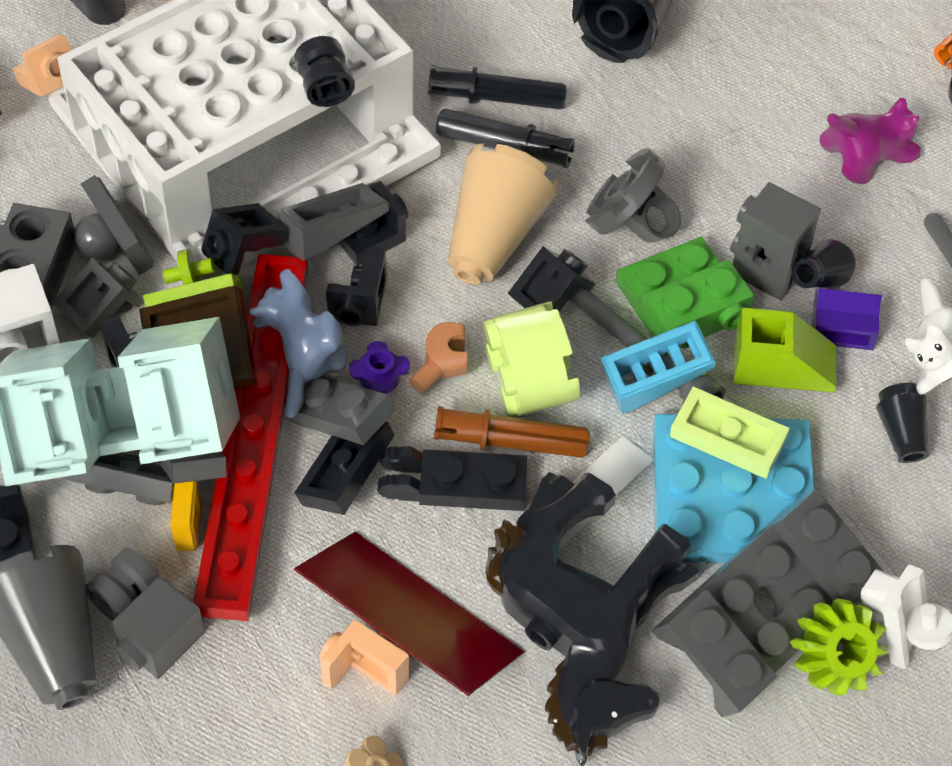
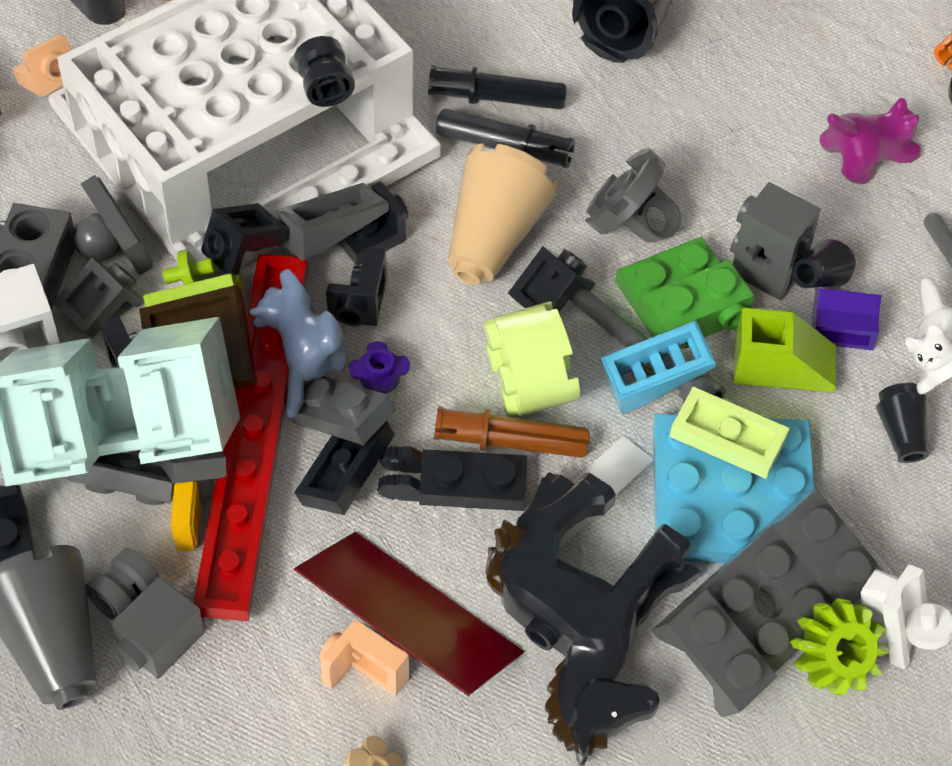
(443, 356): nougat piece -> none

